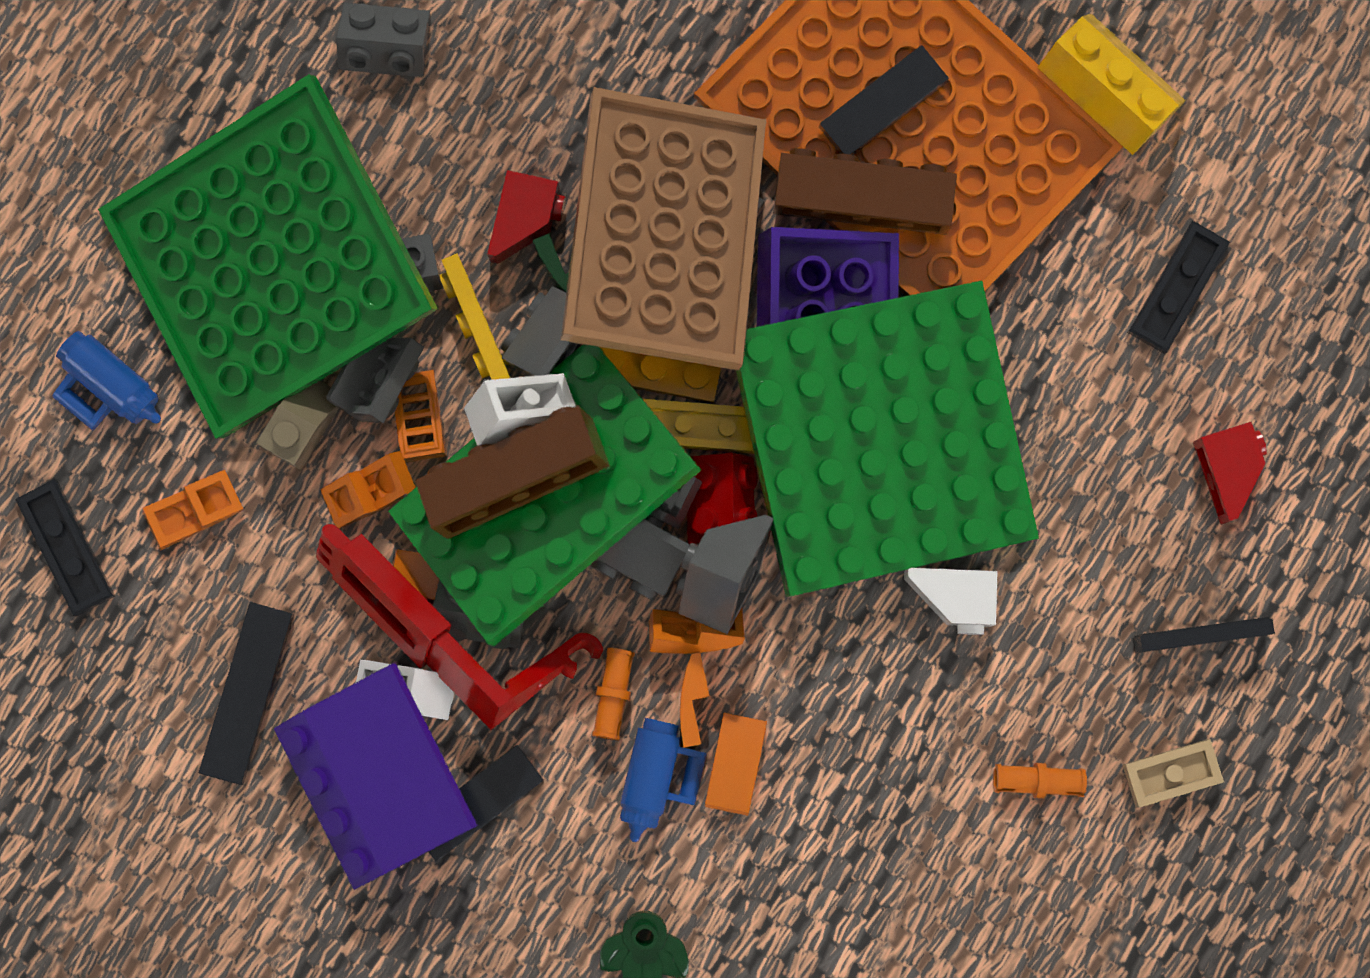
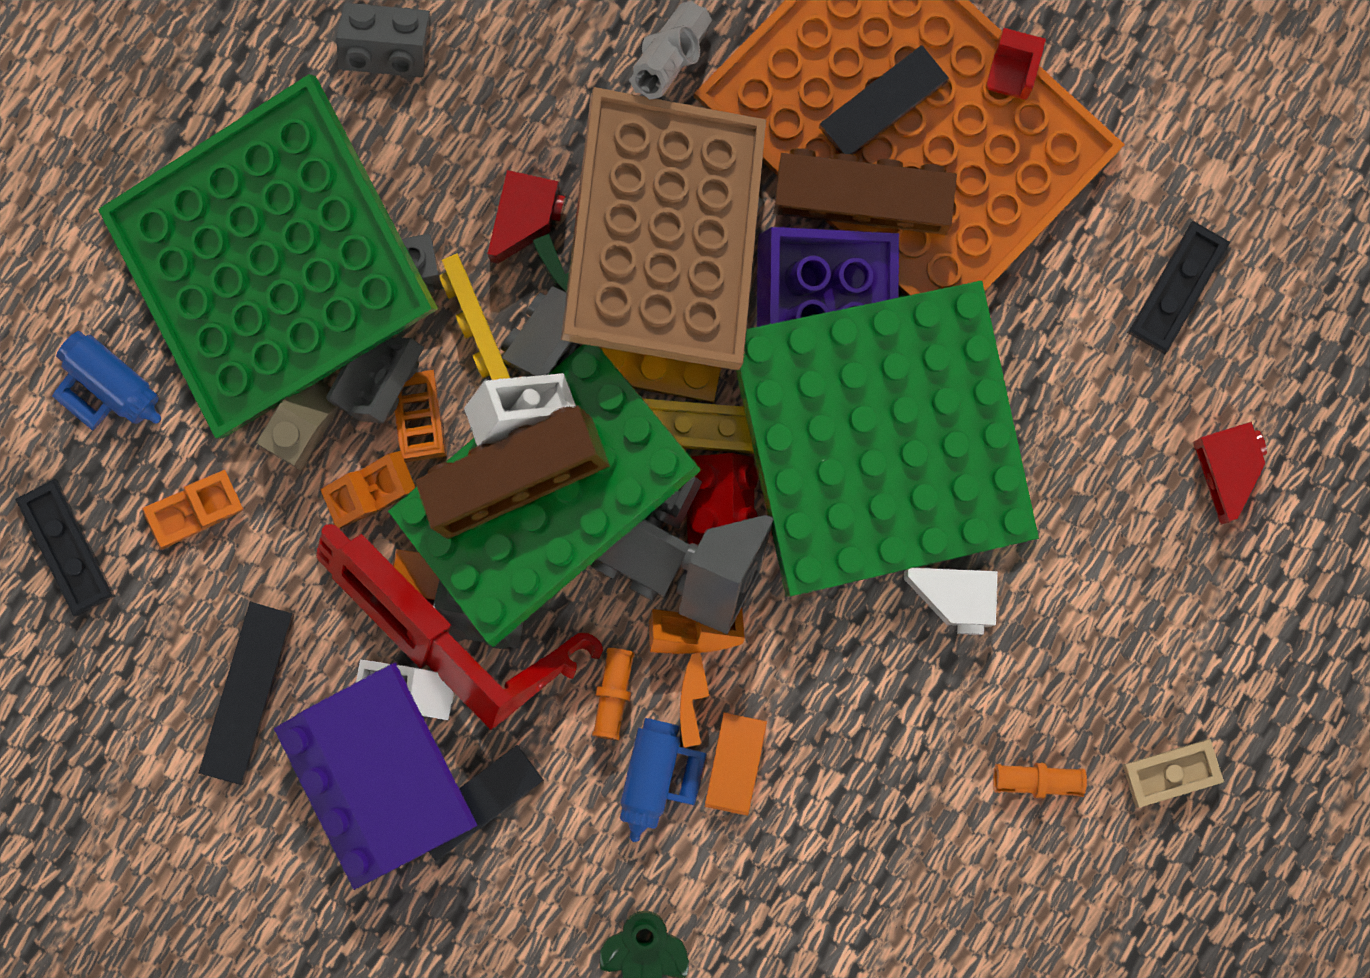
(670, 50): none -> light grey piece
(1015, 63): none -> red panel
(1110, 83): yellow slope -> none
(1203, 635): black tile -> none

